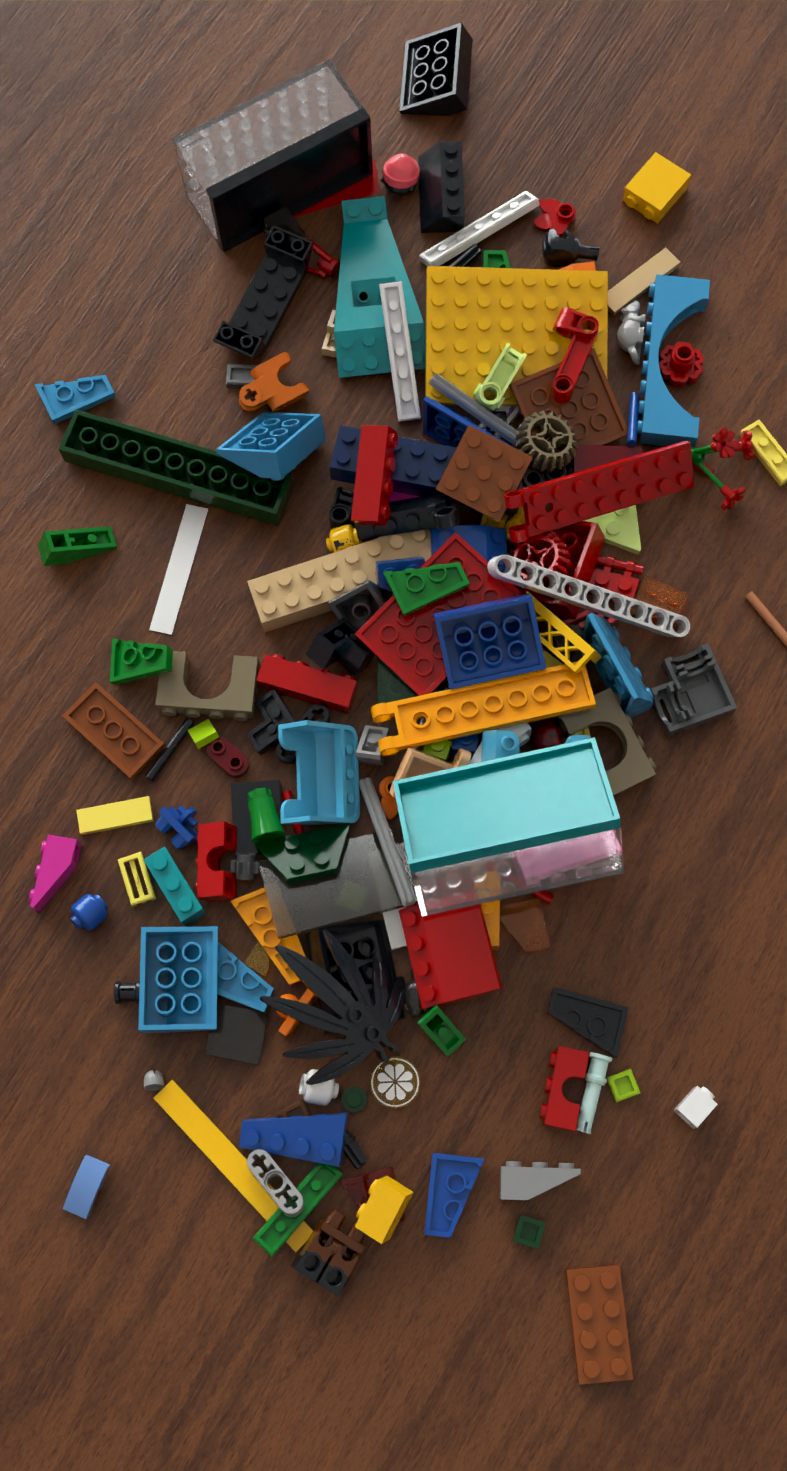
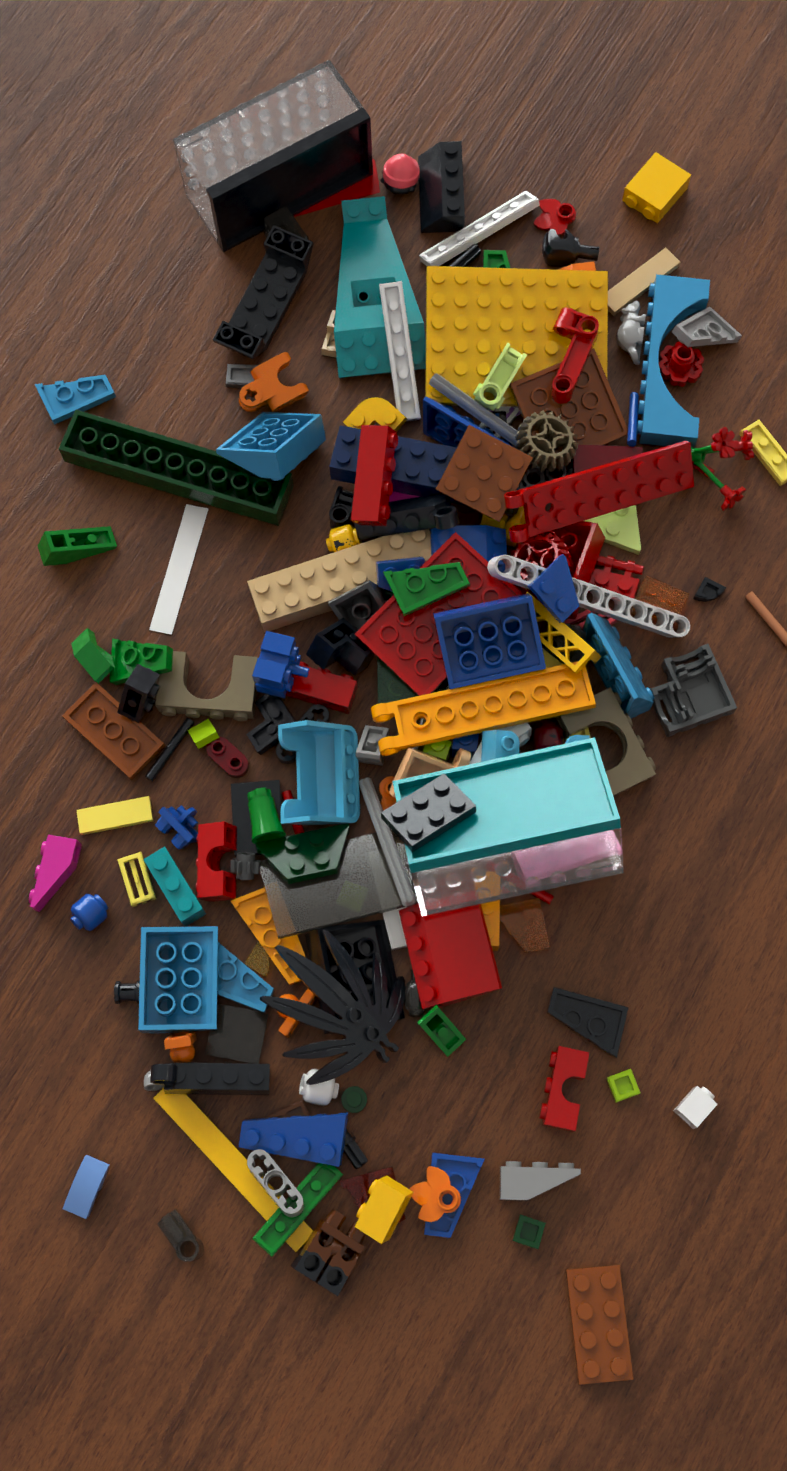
(91, 656): none -> green slope
(139, 693): none -> black brick
(179, 1235): none -> clear smoke piece
(181, 1046): none -> orange tile
(212, 1078): none -> black hinge
(277, 664): none -> blue brick
(327, 263): red plant -> none
(375, 411): none -> yellow plate
(395, 1082): dish -> none
(428, 812): none -> plate
(431, 1195): none -> orange plate
(437, 72): black slope -> none
(556, 589): none -> blue wing
(595, 1080): light aqua pin -> none
(705, 329): none -> light grey wing
(709, 590): none -> black tile

